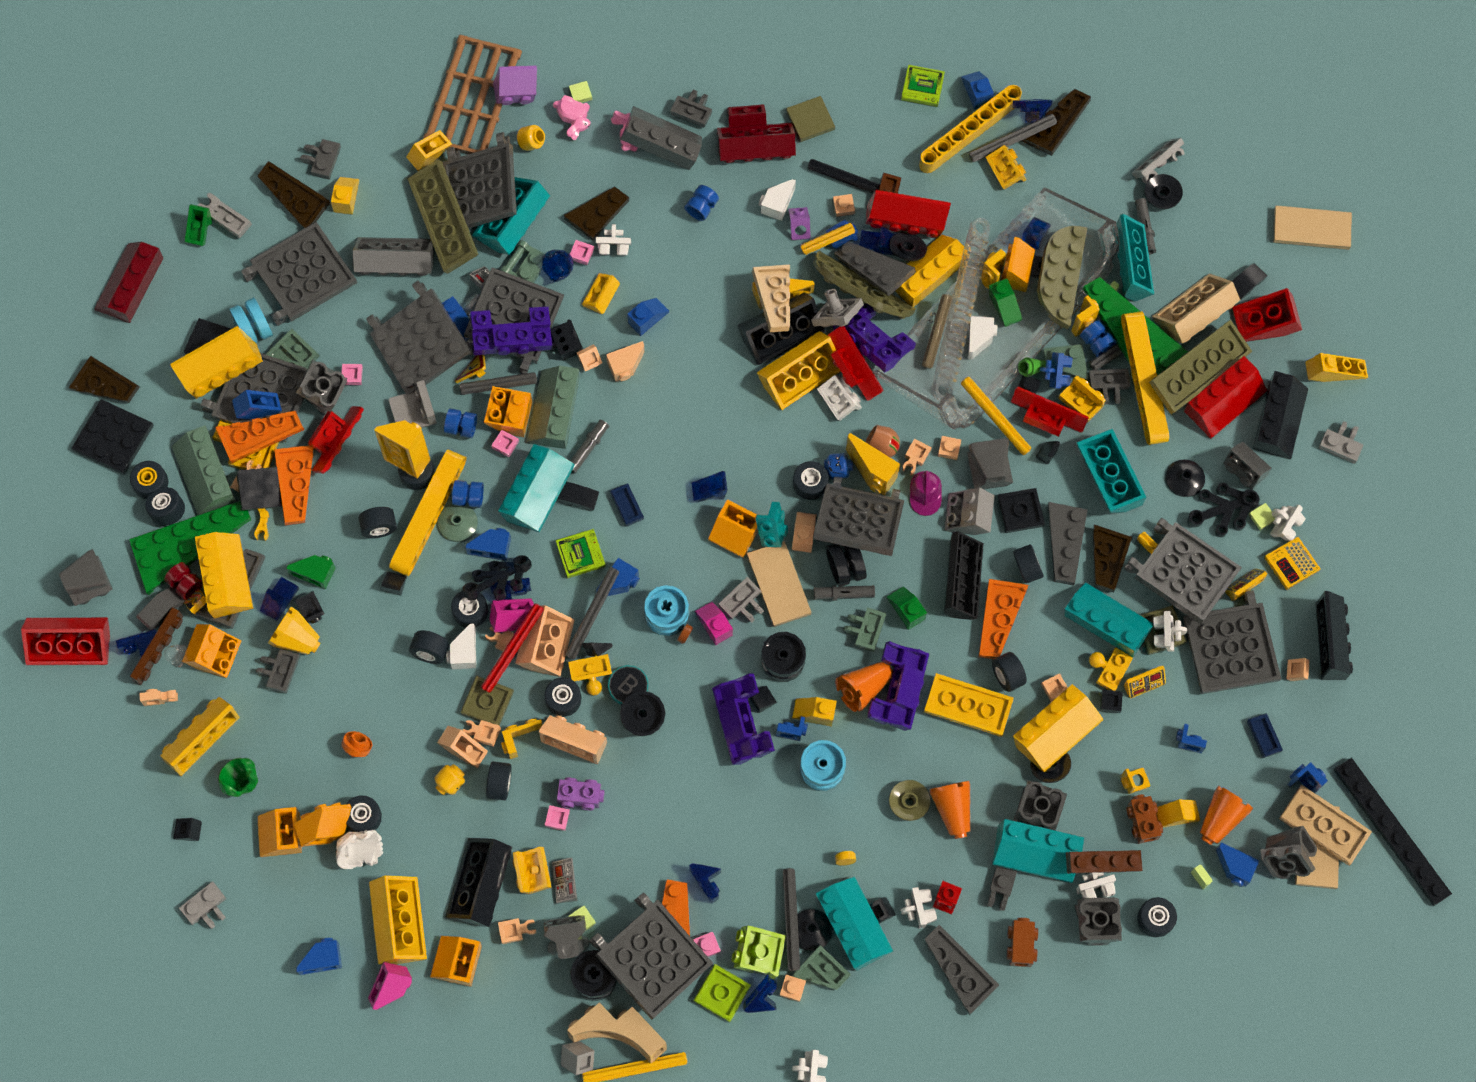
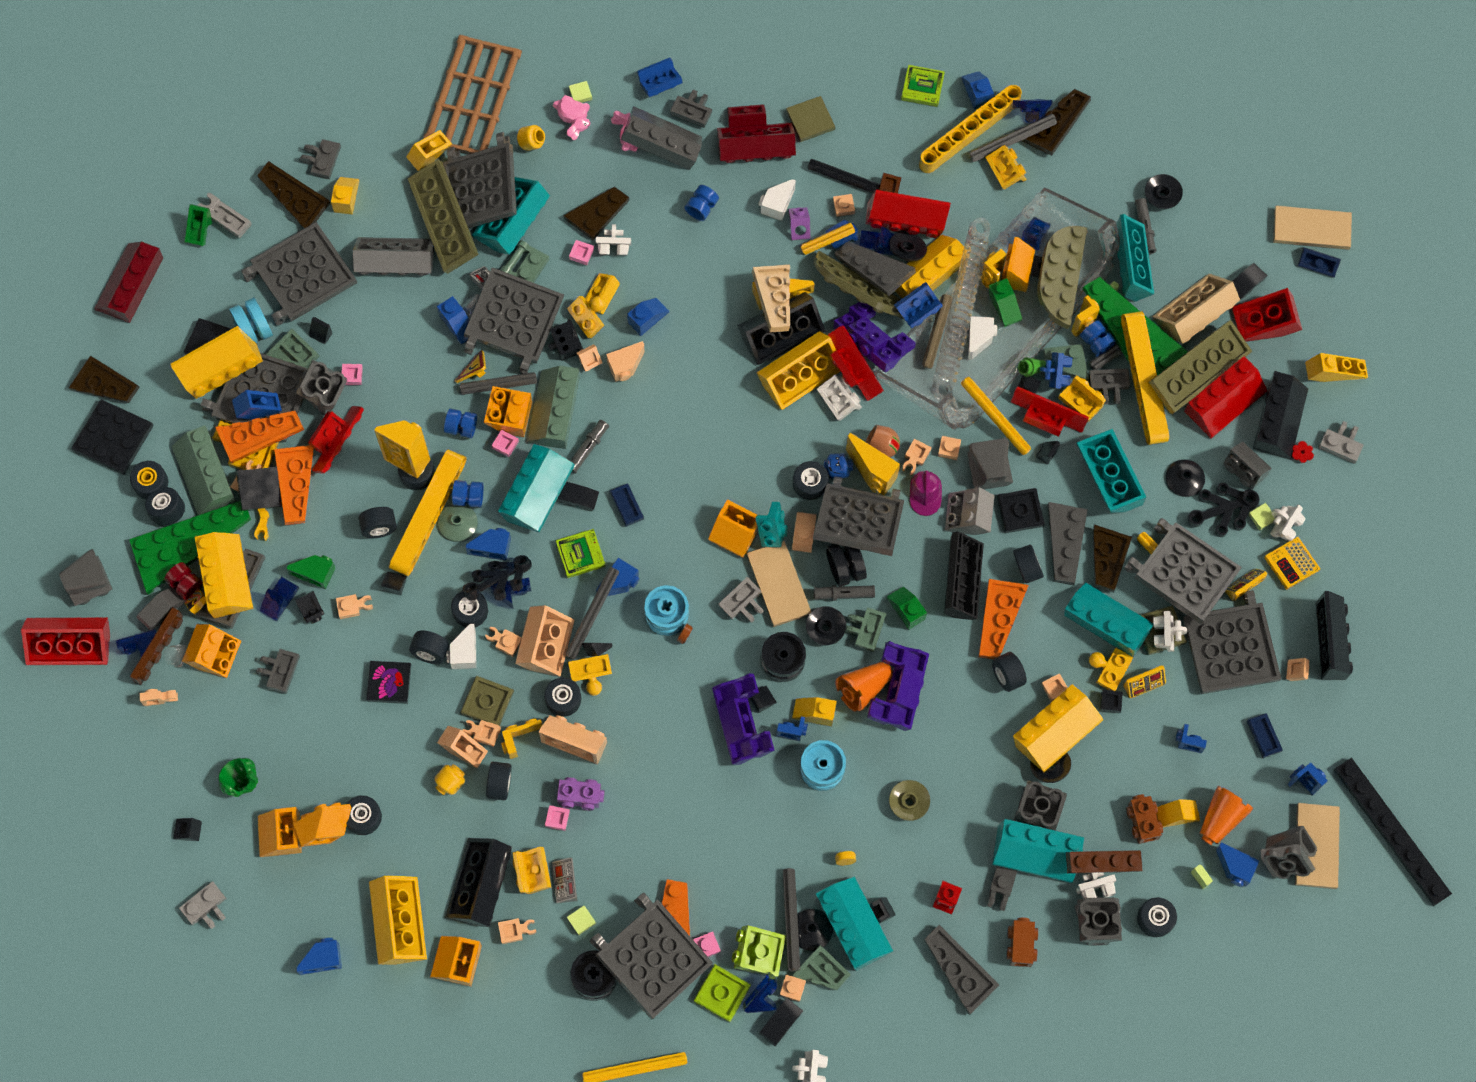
(200, 735): yellow slope -> none
(295, 634): yellow cone -> none
(320, 330): none -> black slope
(349, 605): none -> light nougat plate
(356, 744): orange plate -> none
(358, 848): white hair -> none
(388, 682): none -> black tile
(389, 985): dark pink slope -> none
(414, 407): light grey bracket -> none
(419, 340): dark grey plate -> none
(509, 614): dark pink slope -> none
(511, 337): dark purple bracket -> none
(512, 648): red axle -> none
(515, 84): medium lavender slope -> none
(557, 264): clear blue hair -> none
(566, 936): dark grey piece -> none
(577, 1058): light grey panel -> none
(586, 315): none -> yellow plate
(626, 681): black tile -> none
(628, 1028): tan arch -> none
(630, 713): black wheel -> none
(659, 77): none -> blue bracket
(703, 875): clear blue slope -> none
(709, 487): clear blue slope -> none
(714, 623): dark pink slope -> none
(780, 1022): none -> black slope
(826, 616): none -> black dish
(836, 310): light grey plate -> none
(918, 305): none -> blue bracket
(923, 916): white hips -> none
(954, 807): orange cone -> none
(968, 705): yellow plate -> none
(1128, 783): yellow bracket -> none
(1159, 159): light grey plate -> none
(1306, 449): none -> red plant
(1319, 262): none -> dark blue slope
(1326, 825): tan tile -> none

